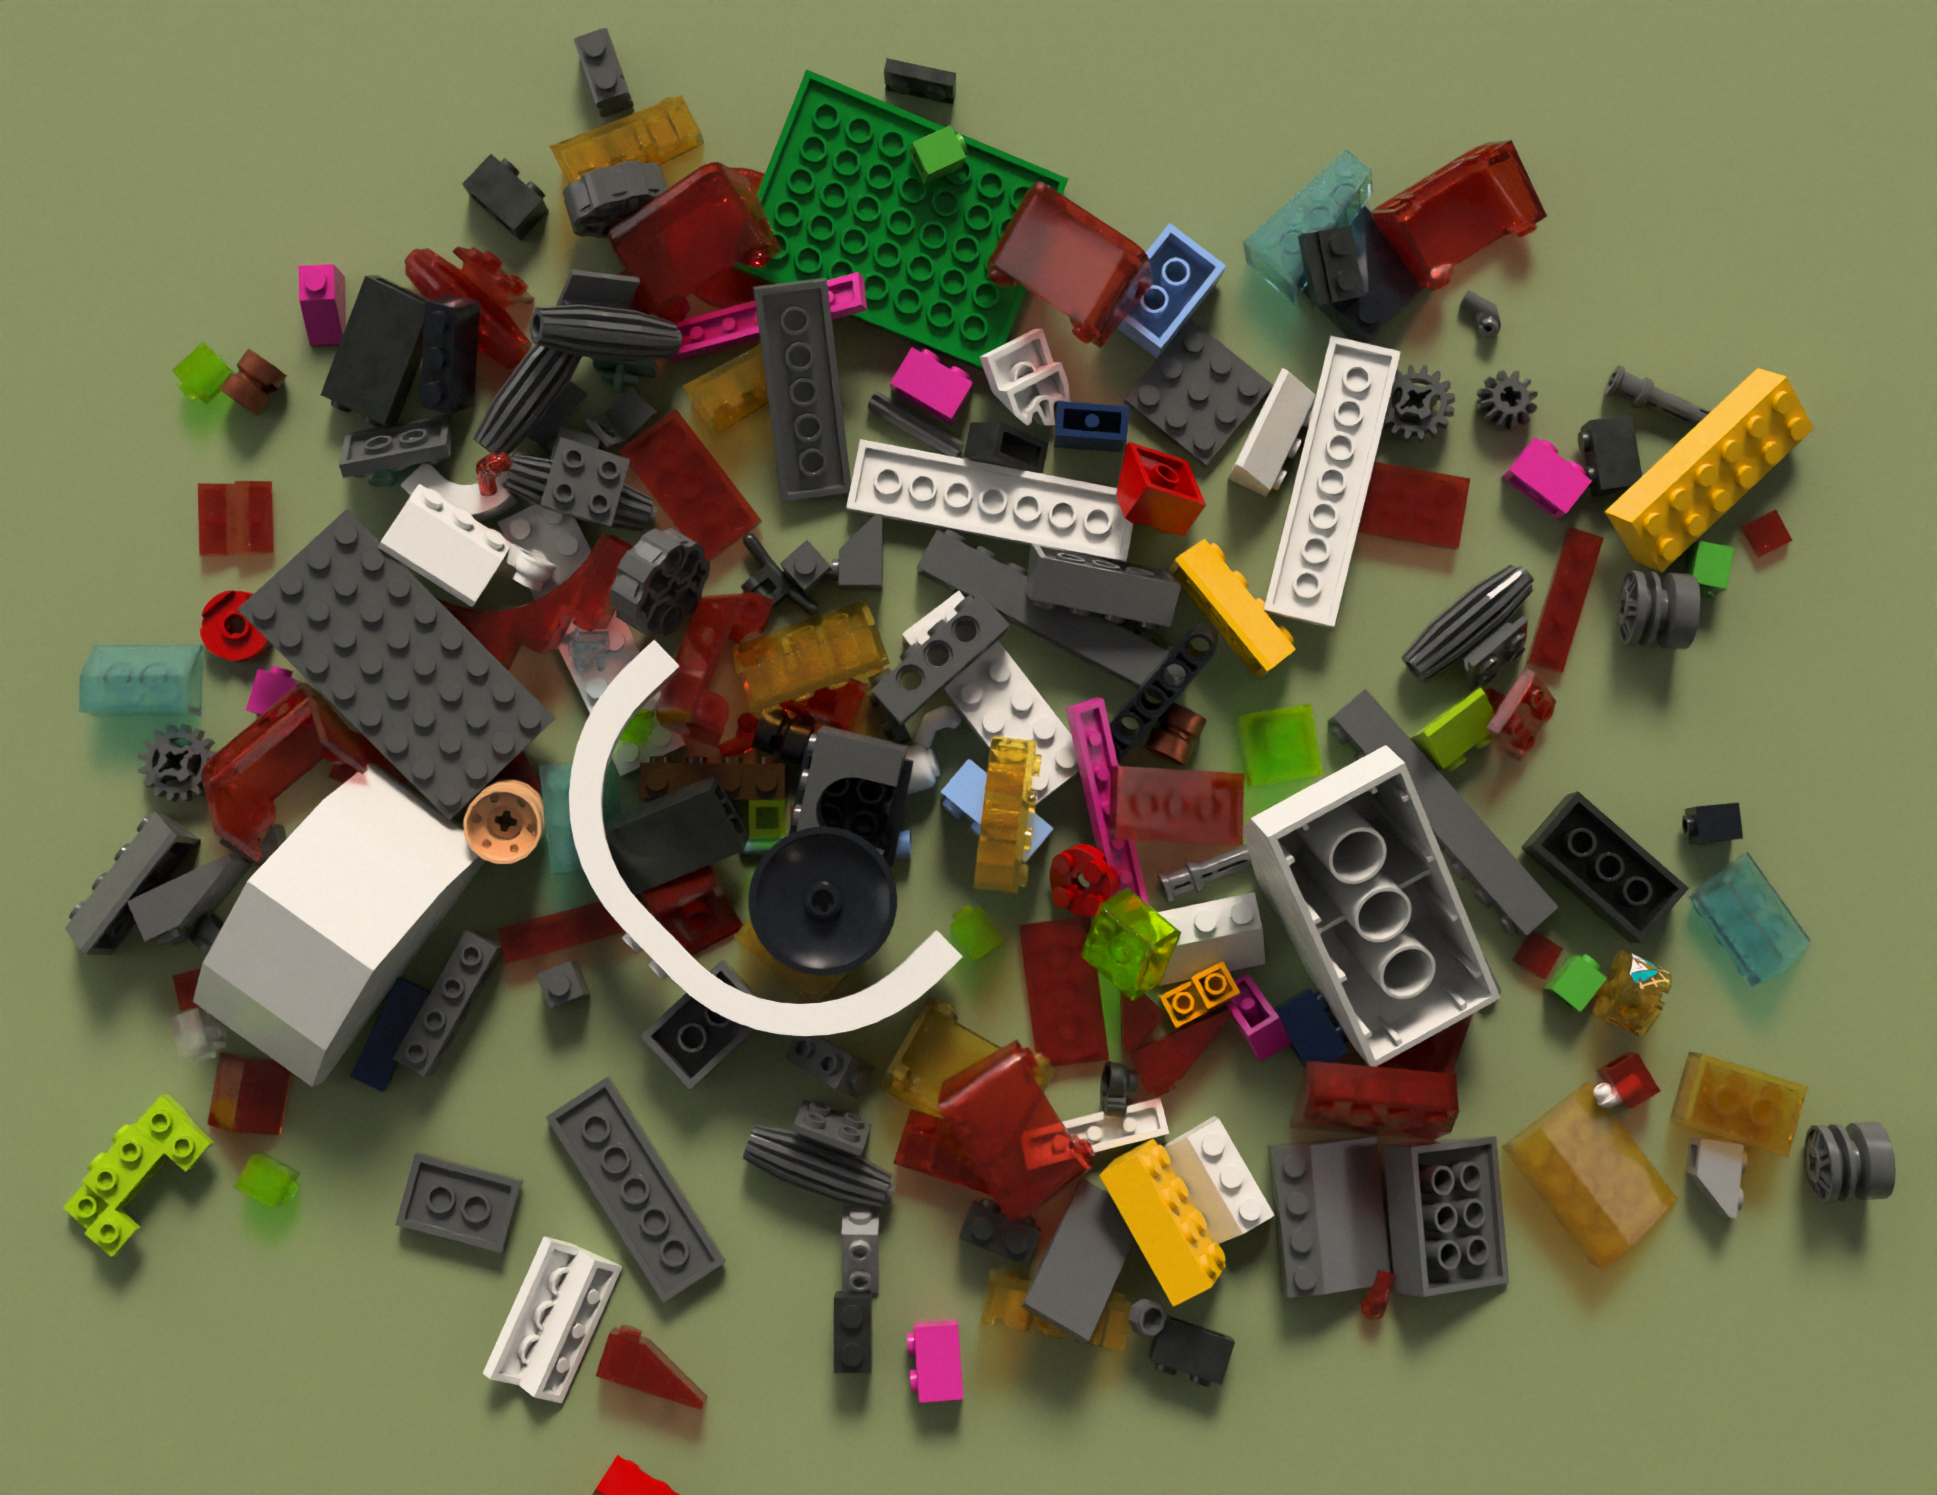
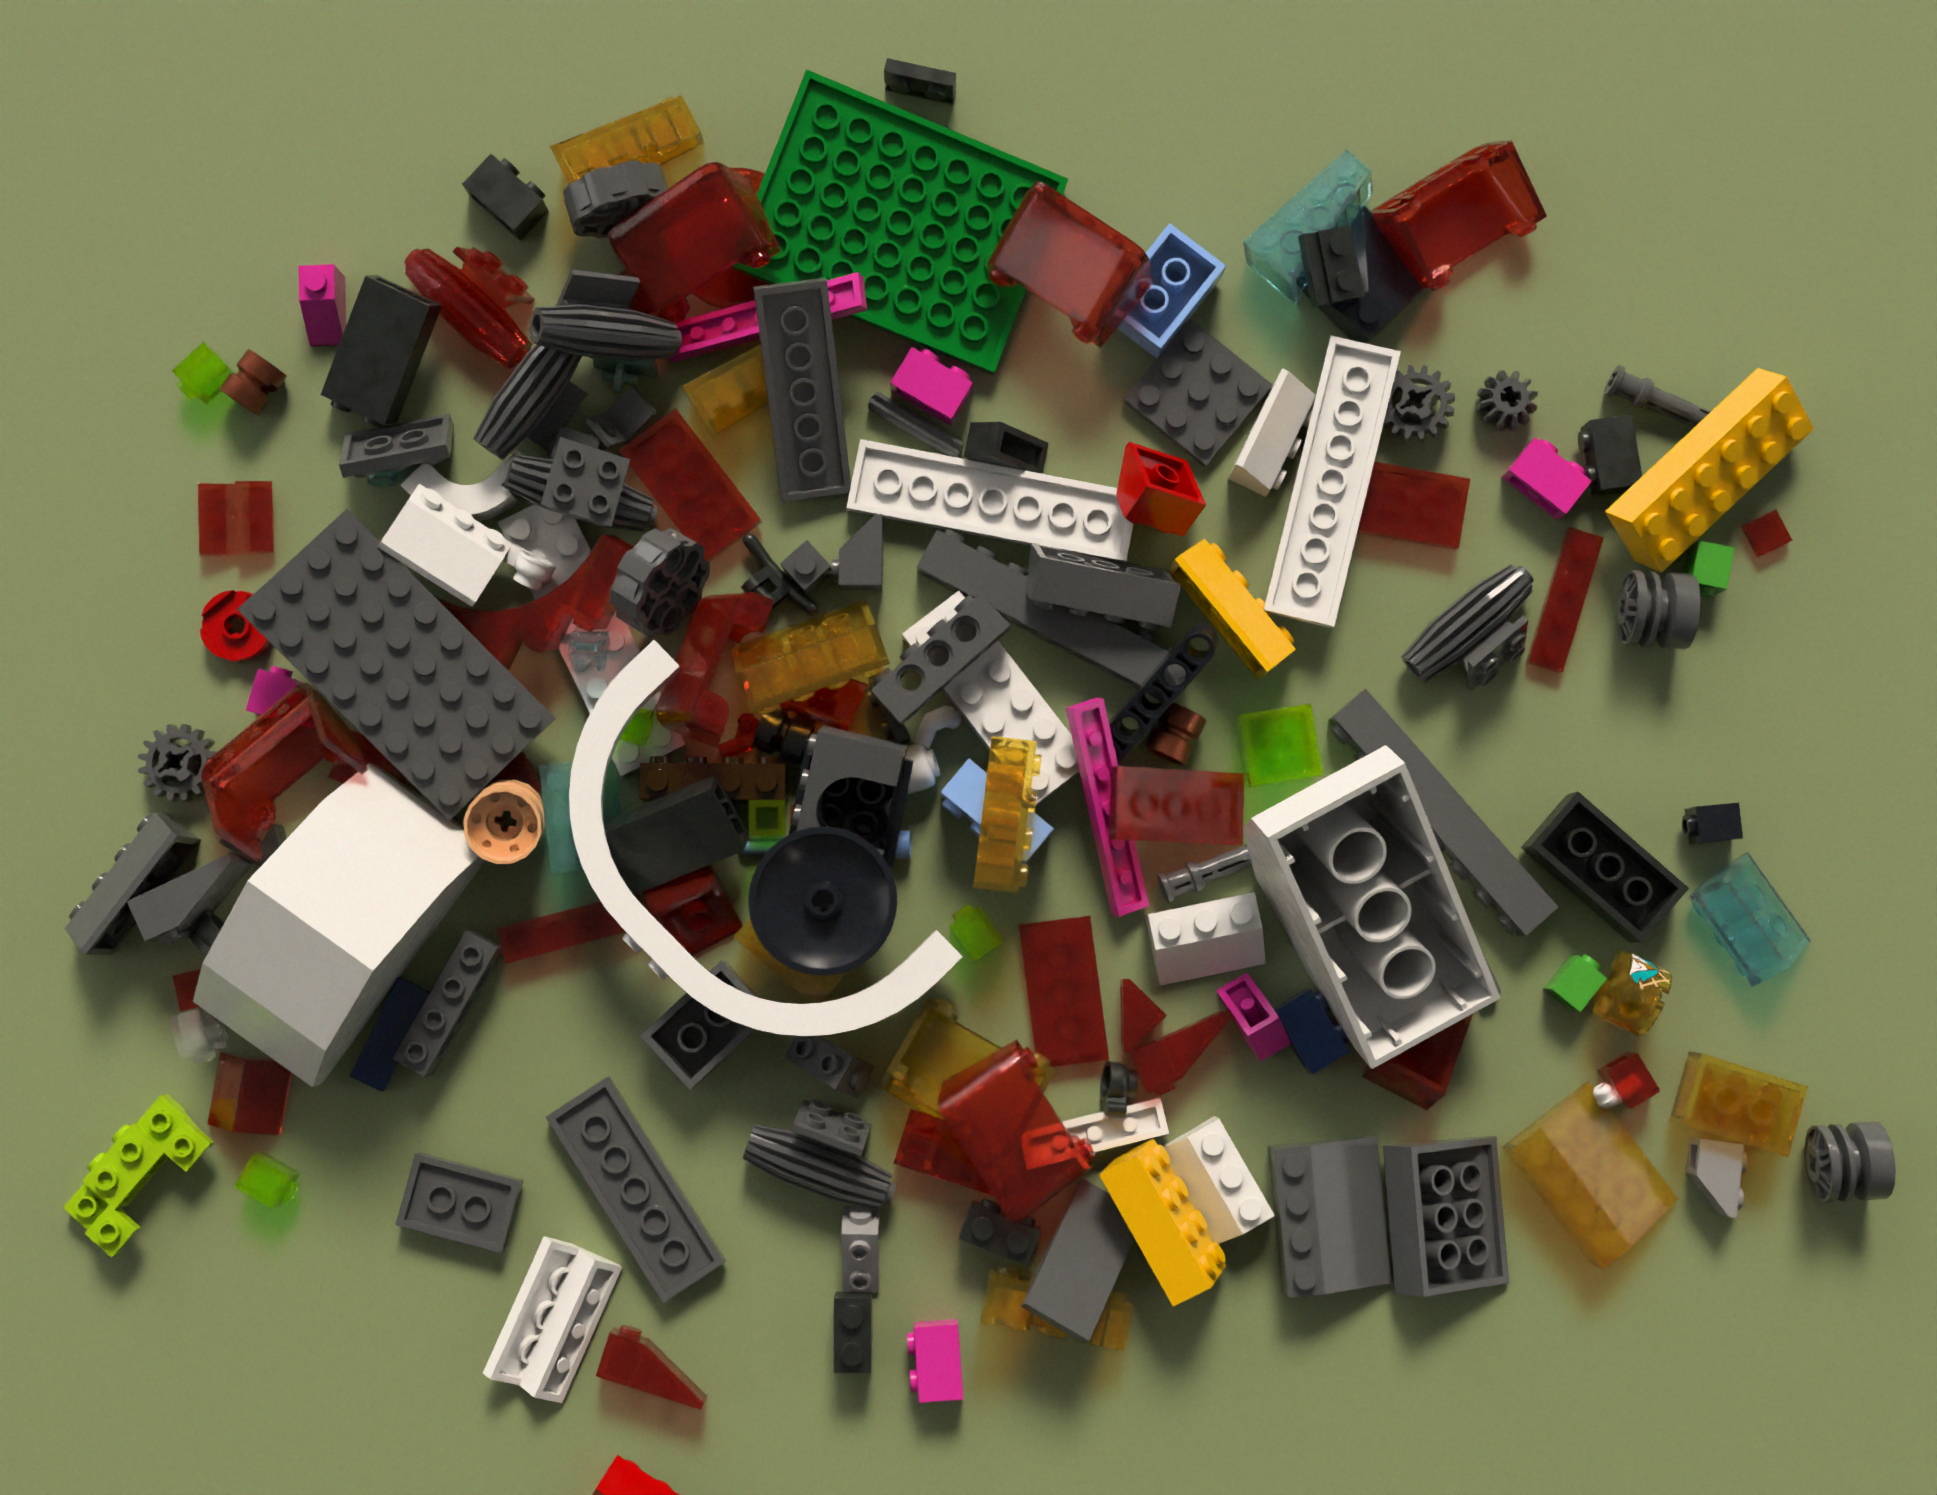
(142, 681): clear light blue slope -> none
(449, 353): black brick -> none
(488, 469): clear red arm -> none
(563, 984): dark grey brick -> none
(603, 72): dark grey brick -> none
(938, 154): bright green brick -> none
(1027, 378): white plate -> none
(1066, 887): red plate -> none
(1091, 426): dark blue brick -> none
(1130, 943): clear neon green brick -> none
(1147, 1317): dark grey tile -> none
(1192, 1351): pearl dark grey brick -> none
(1199, 995): light orange slope -> none
(1376, 1101): clear red slope -> none
(1376, 1301): clear red arm -> none
(1456, 731): lime slope -> none
(1485, 314): dark grey arm -> none
(1520, 713): clear red plate -> none
(1537, 954): clear red tile -> none

